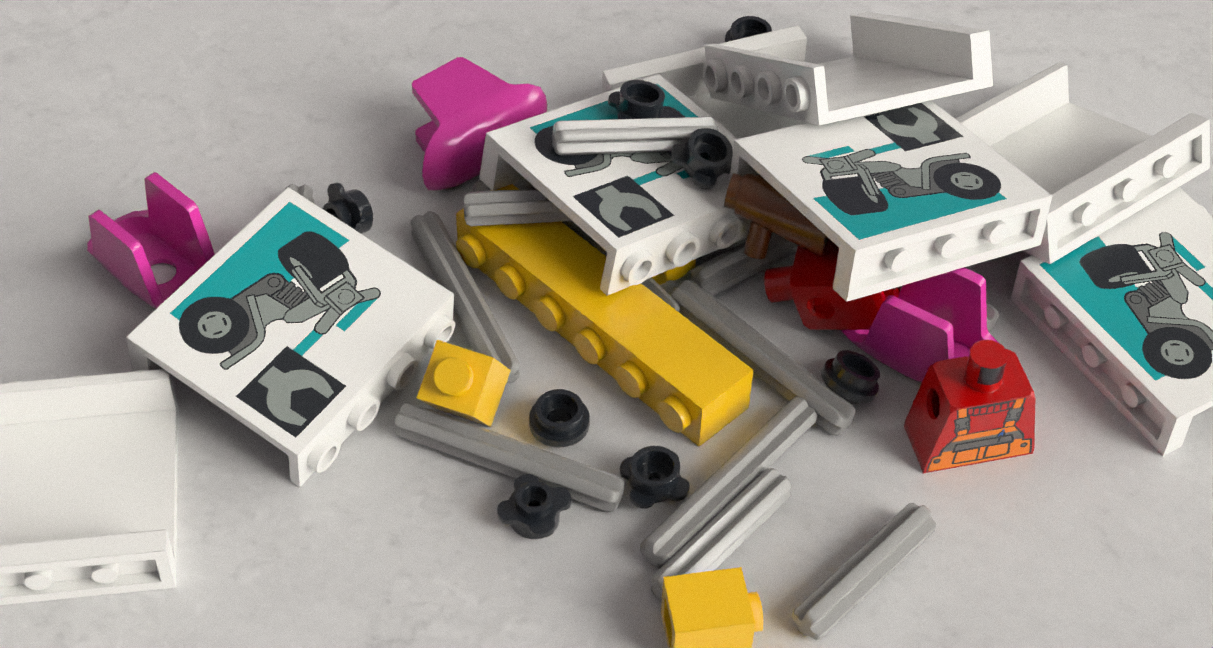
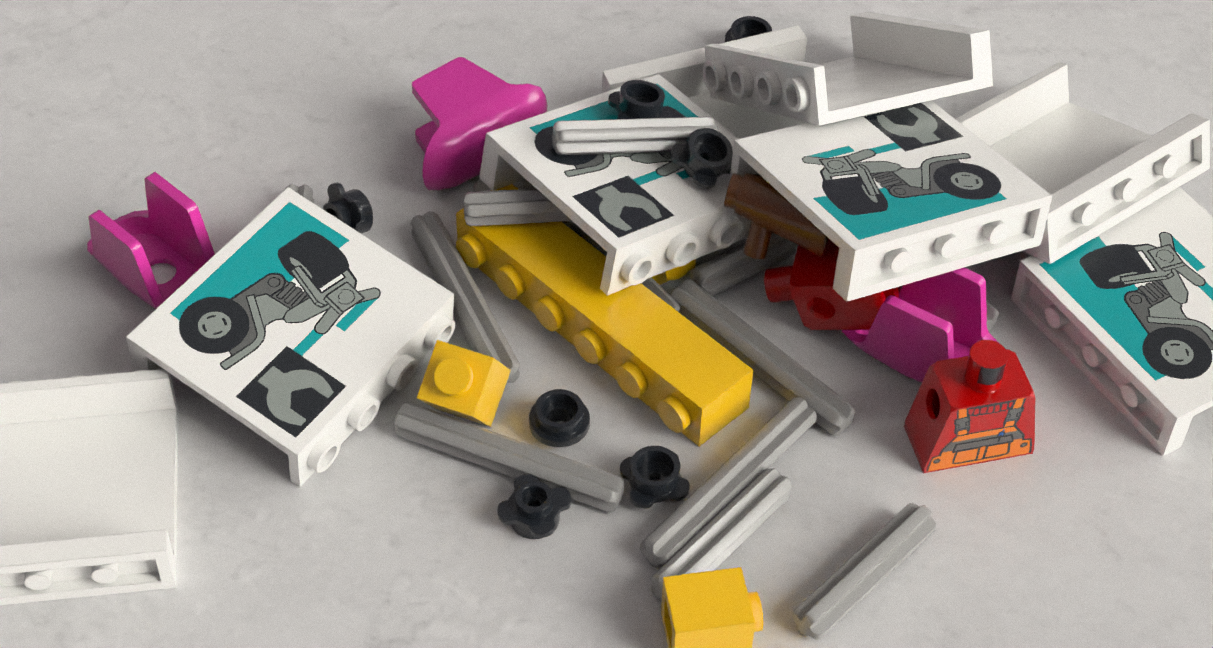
(852, 377): black plate -> none

